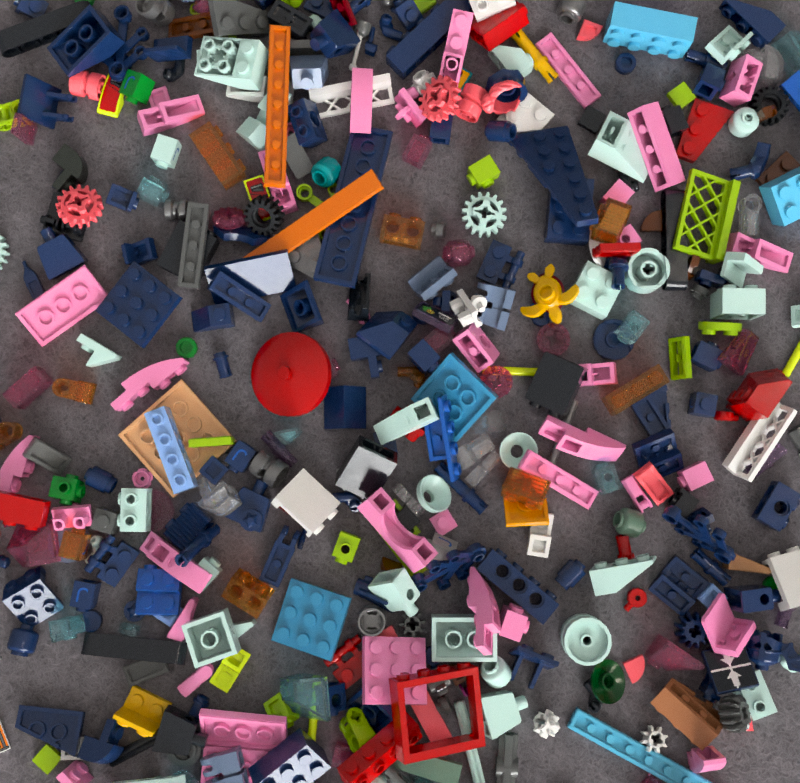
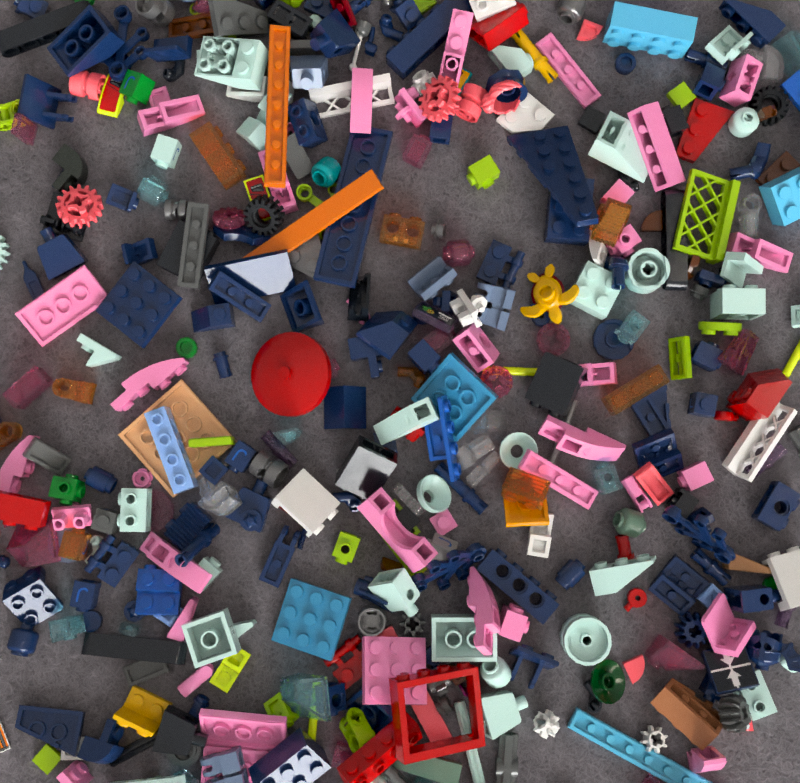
(248, 593): clear orange brick -> none
(476, 213): light aqua gear -> none
(500, 131): dark blue brick -> none
(616, 249): red tile -> none

